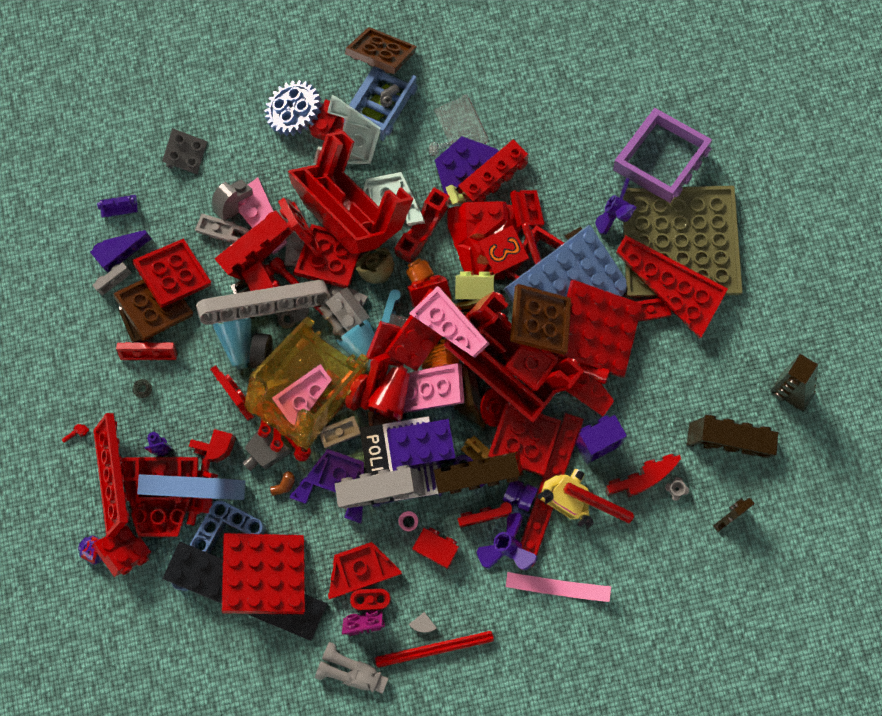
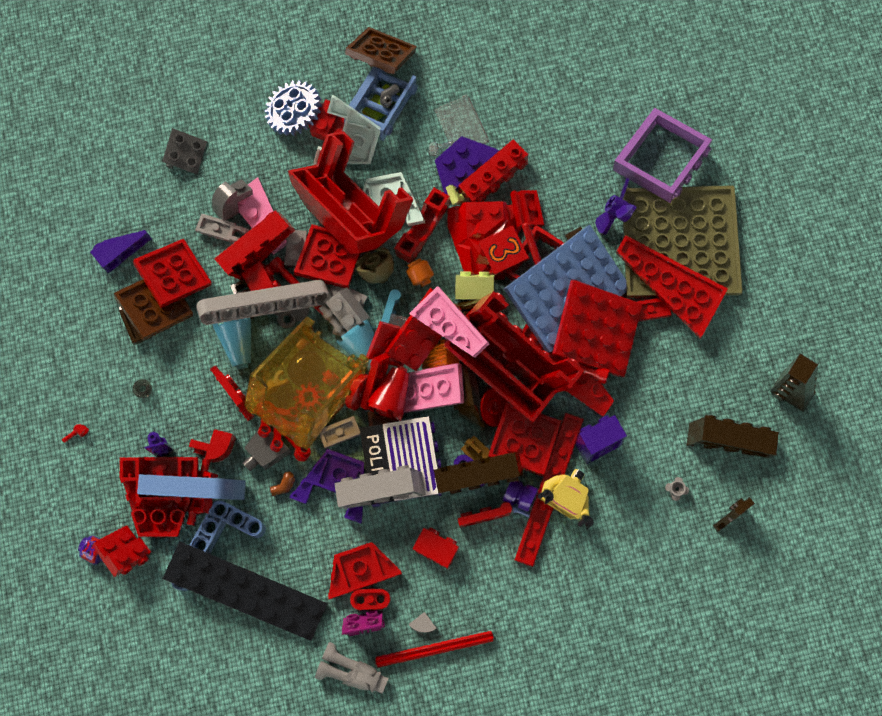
(110, 475): red plate -> none
(111, 279): light grey plate -> none
(118, 206): dark purple hinge -> none
(146, 351): red plate -> none
(260, 349): black tyre -> none
(263, 574): red plate -> none
(298, 224): red wing -> none
(302, 393): bright pink wing -> none
(403, 516): bright pink piece -> none
(419, 288): red brick -> none
(423, 444): dark purple brick -> none
(507, 545): dark purple piece -> none
(531, 365): red plate -> none
(540, 319): reddish brown plate -> none
(558, 587): bright pink sticker -> none
(598, 502): red axle -> none
(651, 472): red slope -> none

